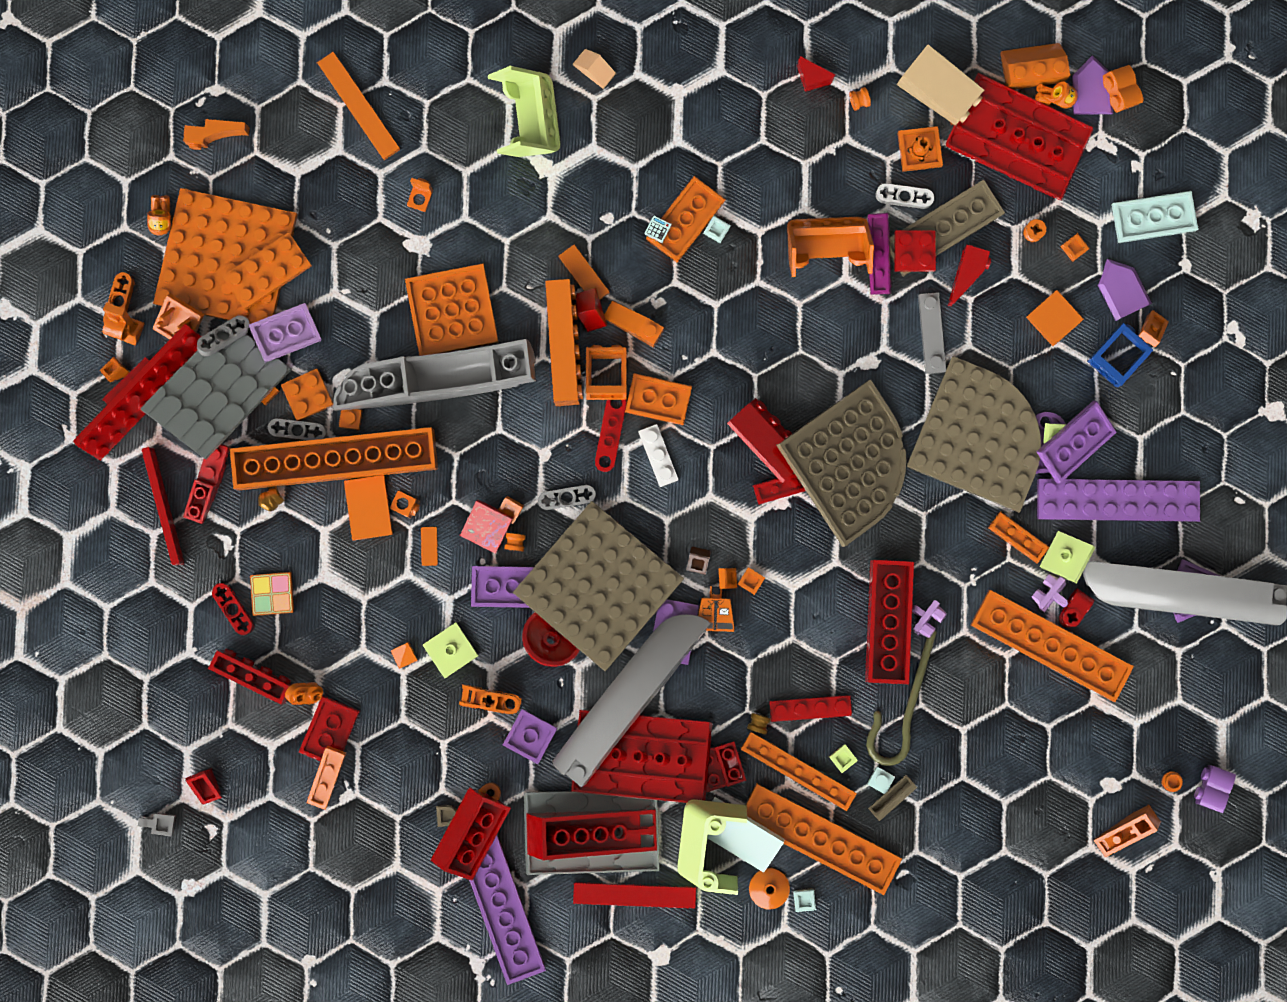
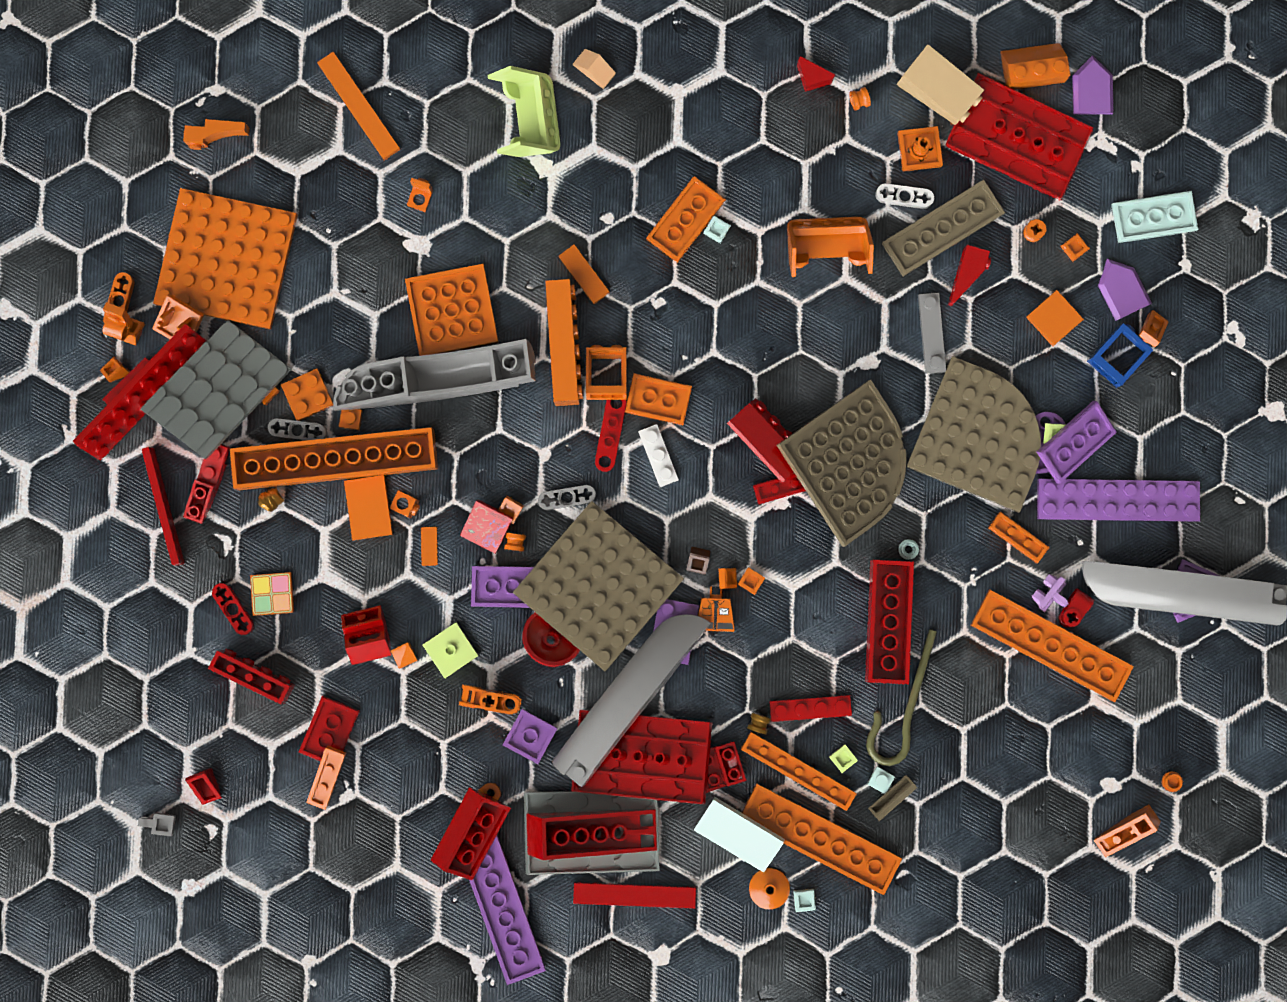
(159, 218): orange piece -> none
(238, 333): light grey beam -> none
(267, 271): orange plate -> none
(284, 332): lavender plate -> none
(304, 693): orange plate -> none
(366, 635): none -> red piece
(445, 814): dark tan tile -> none
(590, 310): red slope -> none
(634, 323): orange slope -> none
(657, 229): light aqua tile -> none
(698, 821): yellowish green windscreen -> none
(881, 275): magenta tile -> none
(914, 251): red plate -> none
(915, 549): none -> light aqua plate
(934, 611): lavender hips -> none
(1061, 95): orange piece -> none
(1067, 557): yellowish green plate -> none
(1122, 88): orange brick -> none
(1214, 788): medium lavender brick -> none

